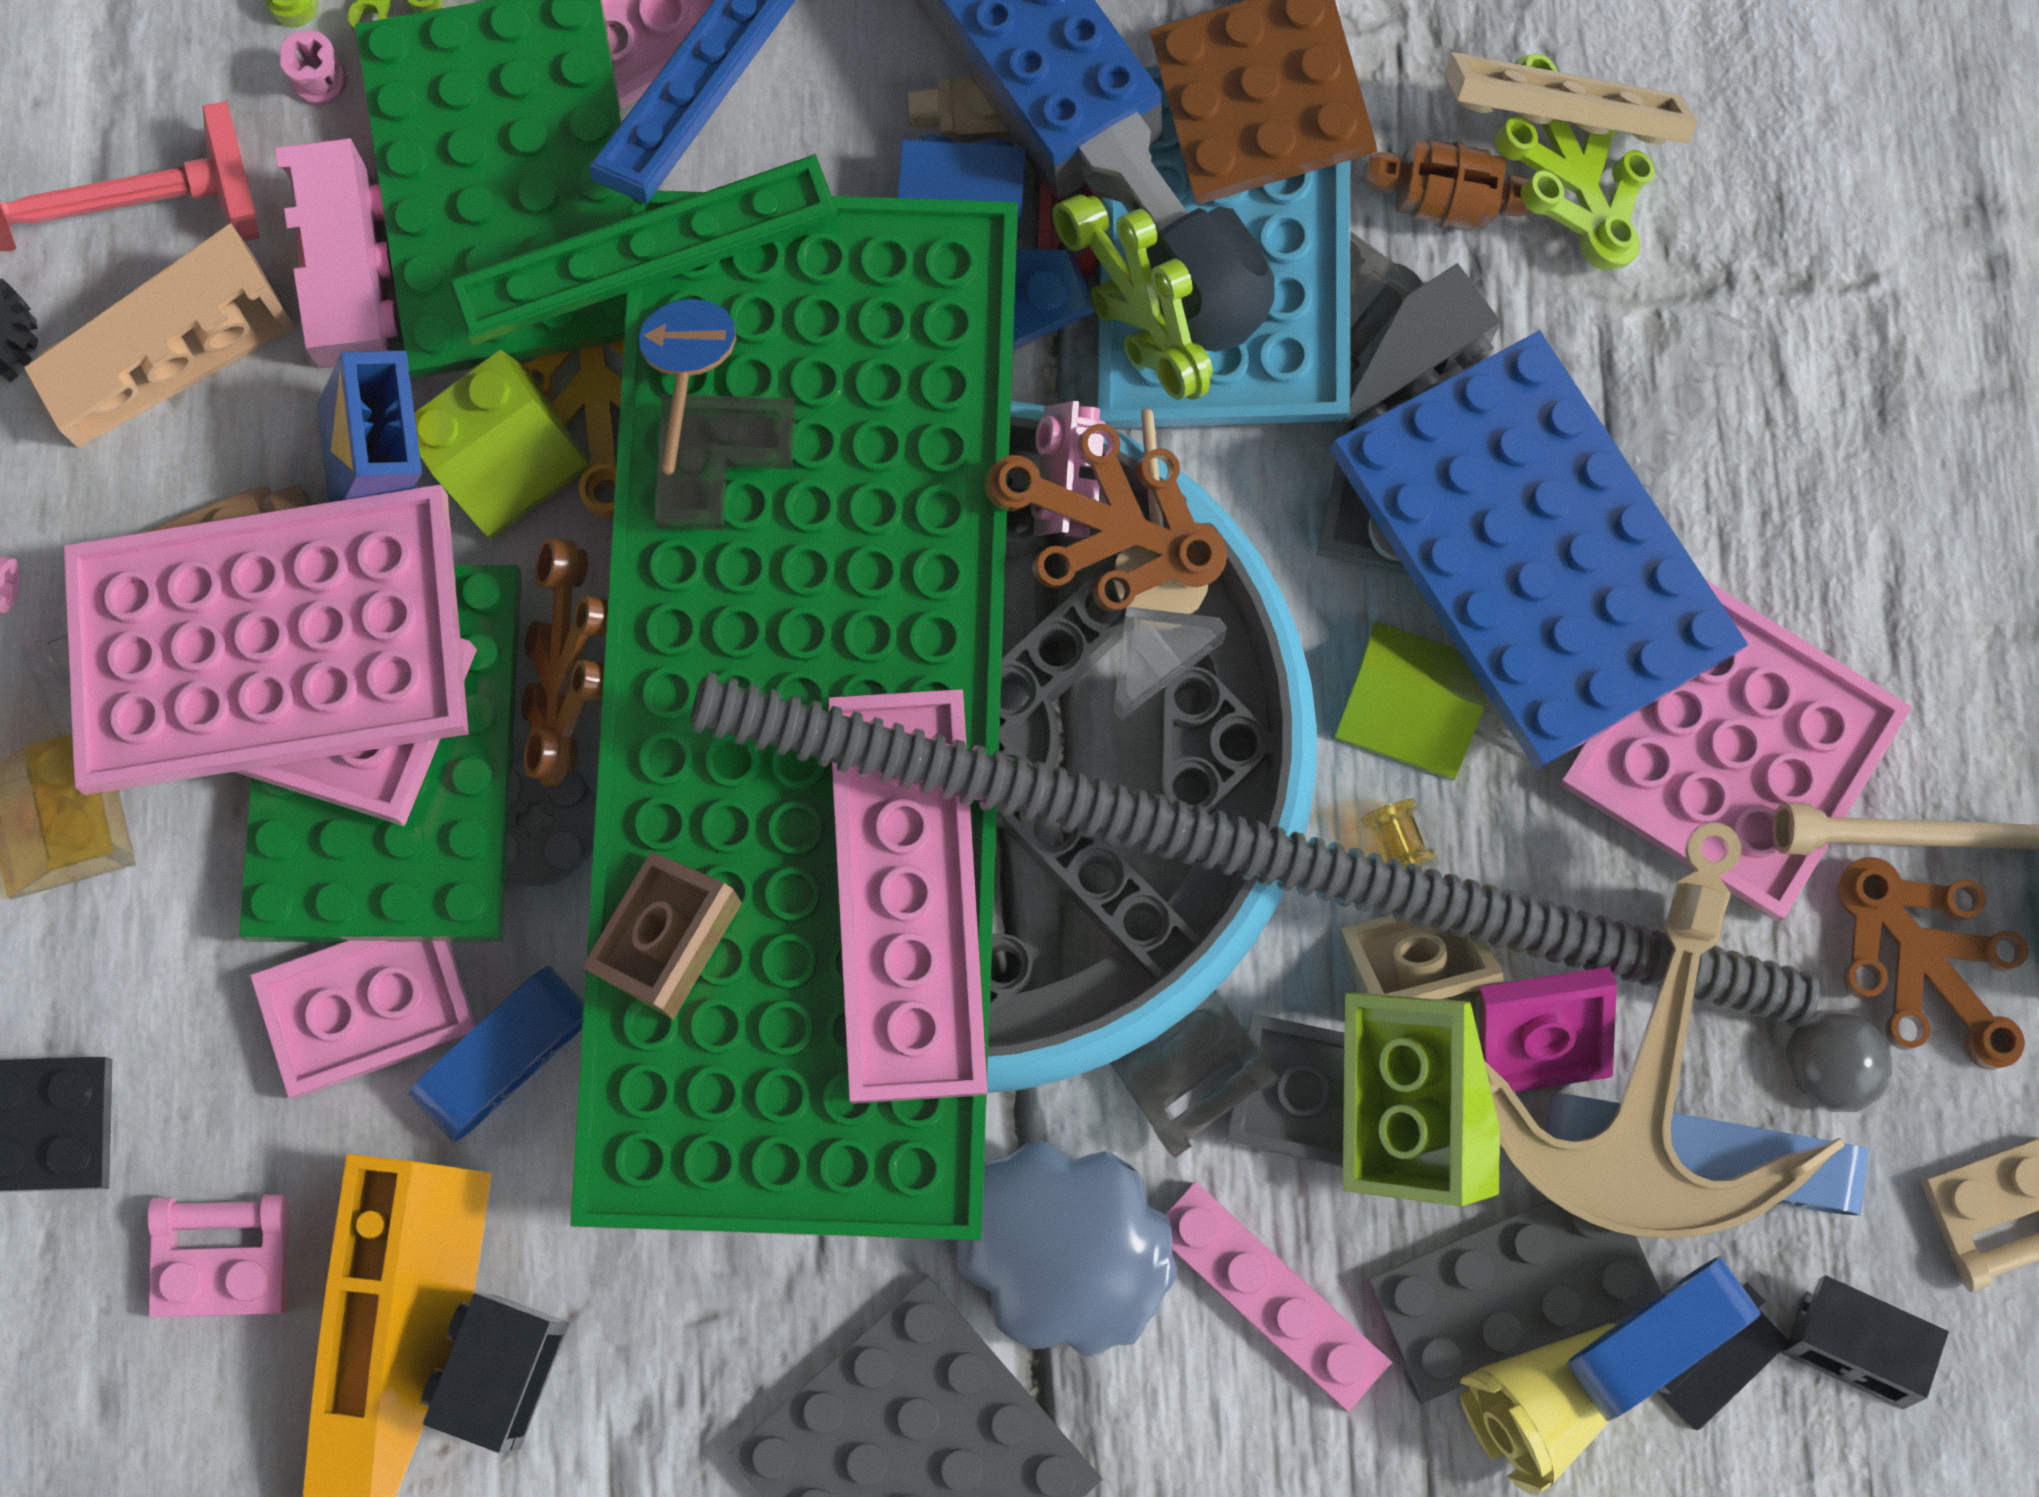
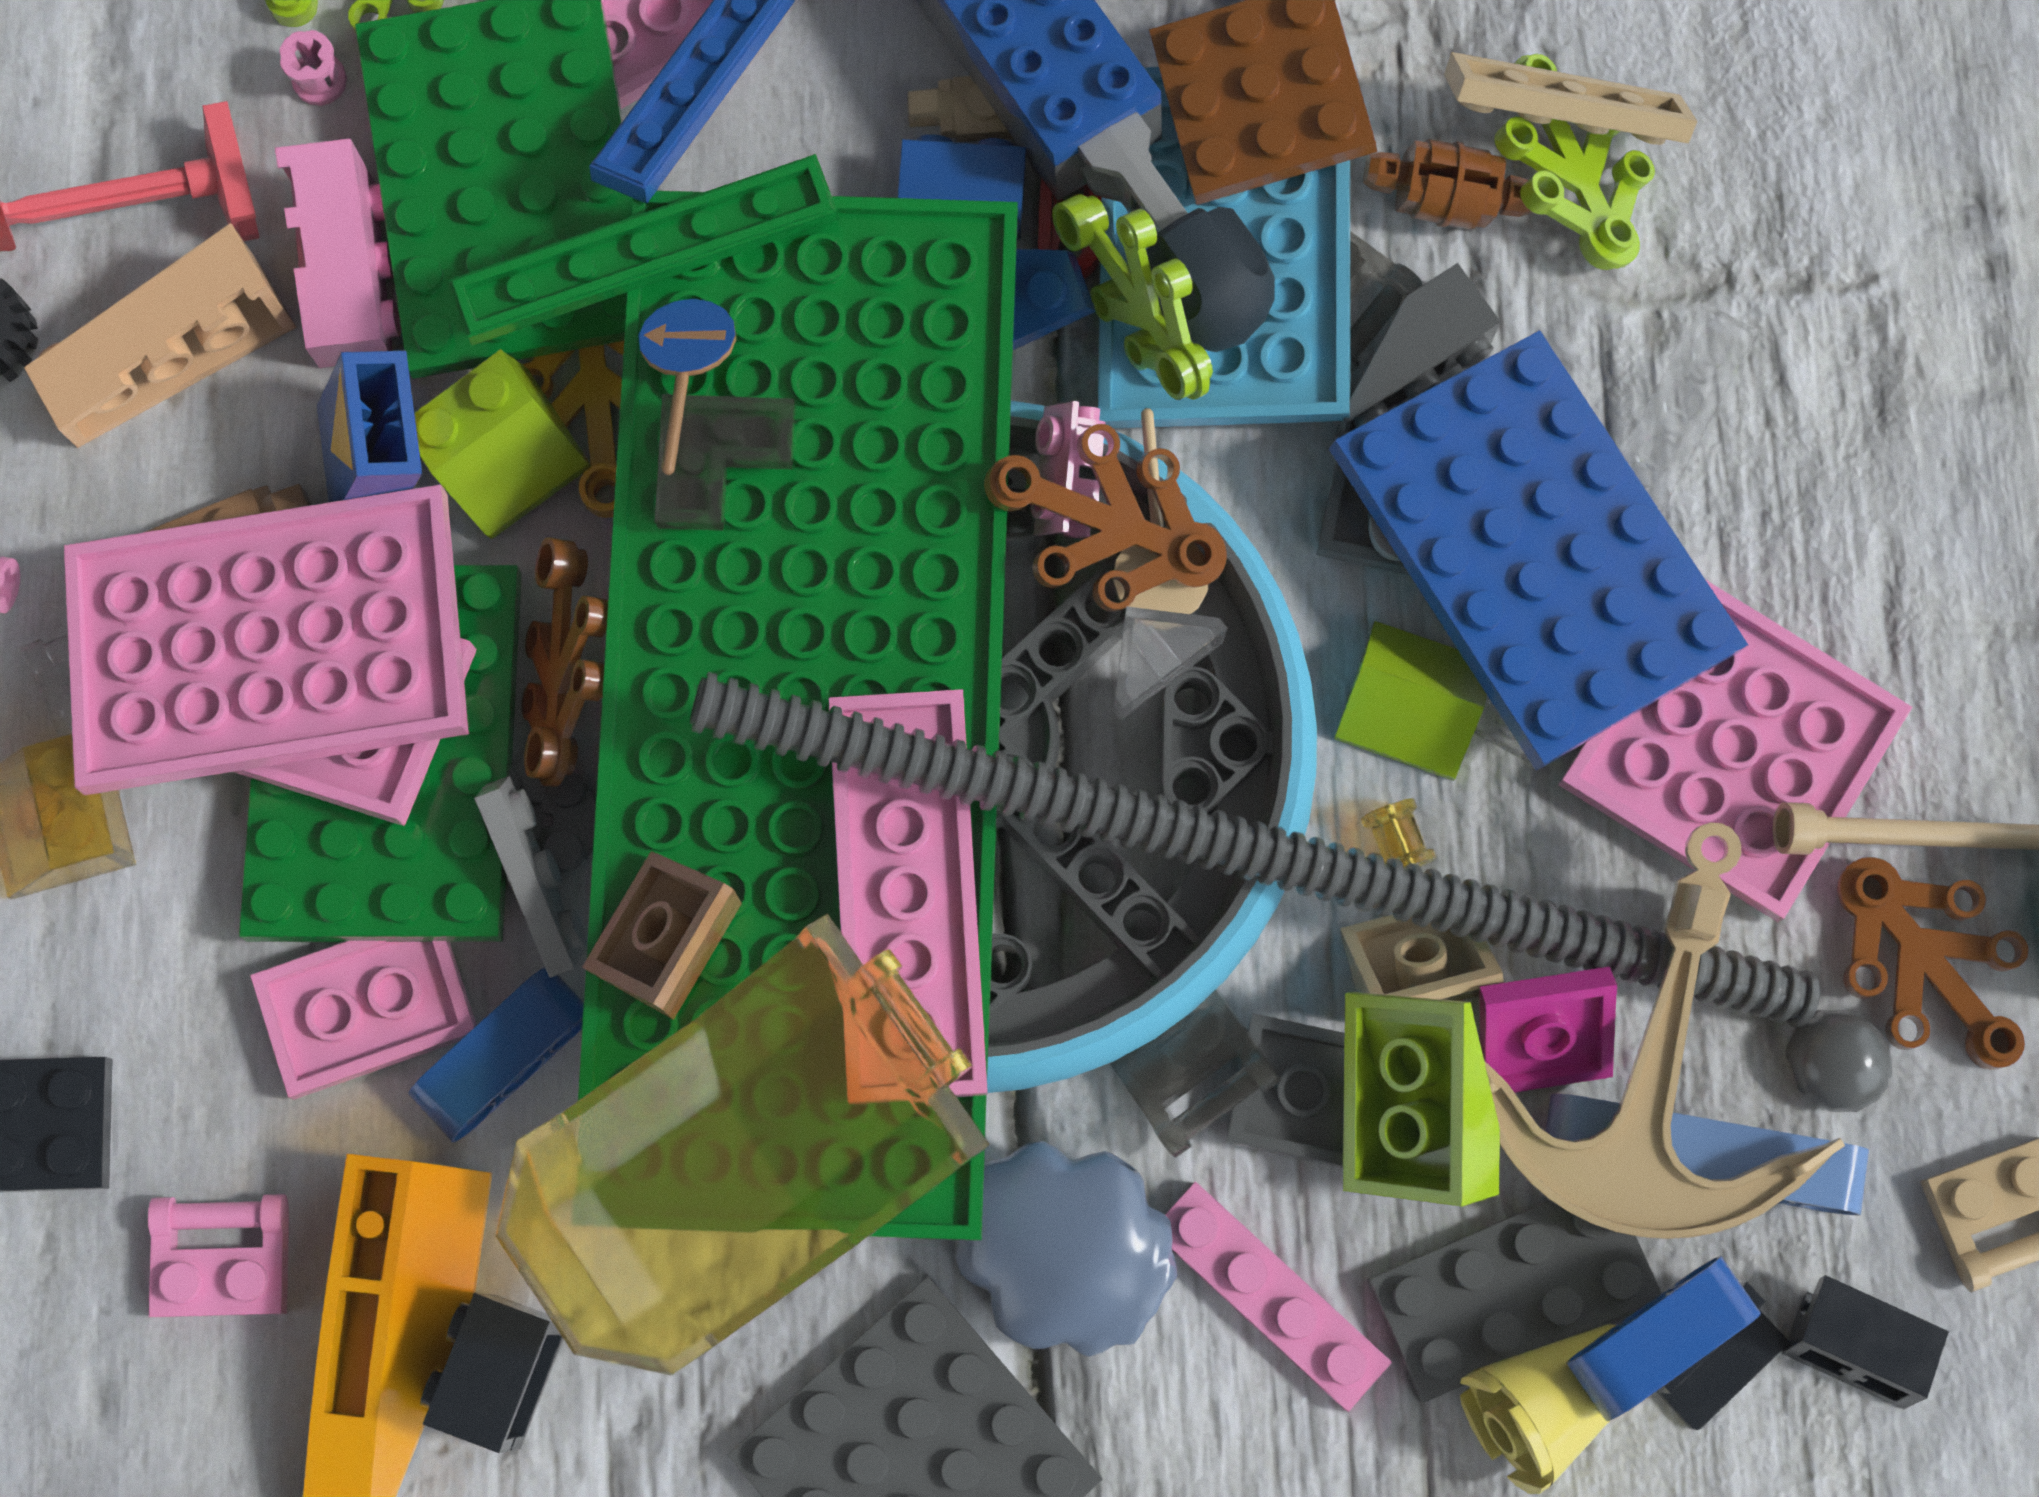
(532, 875): none -> light grey plate
(736, 1157): none -> clear yellow windscreen

